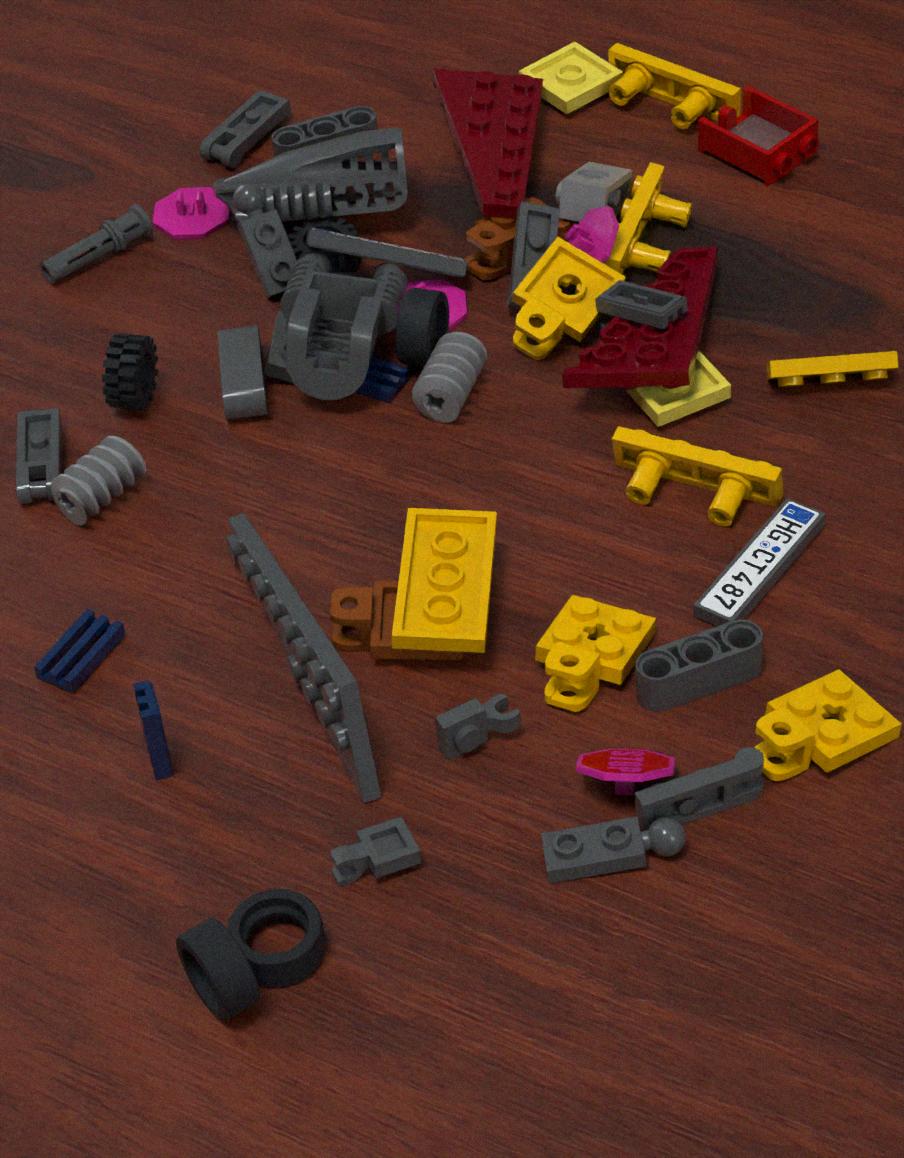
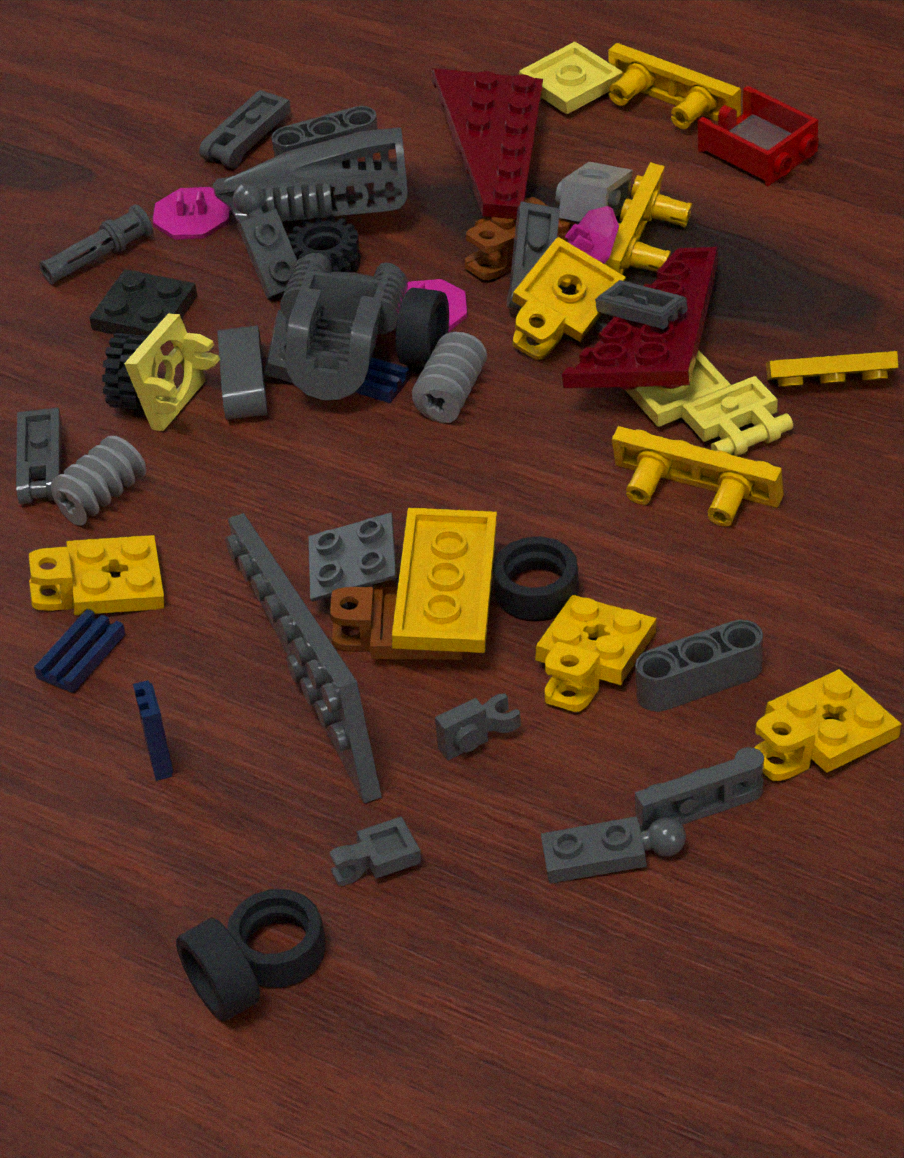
(85, 576): none -> yellow plate
(140, 303): none -> pearl dark grey plate
(160, 396): none -> light yellow piece
(352, 557): none -> dark grey hinge
(386, 252): dark grey tile -> none
(535, 554): none -> black tyre
(625, 767): dark pink piece -> none
(733, 408): none -> light yellow plate
(760, 563): tile -> none

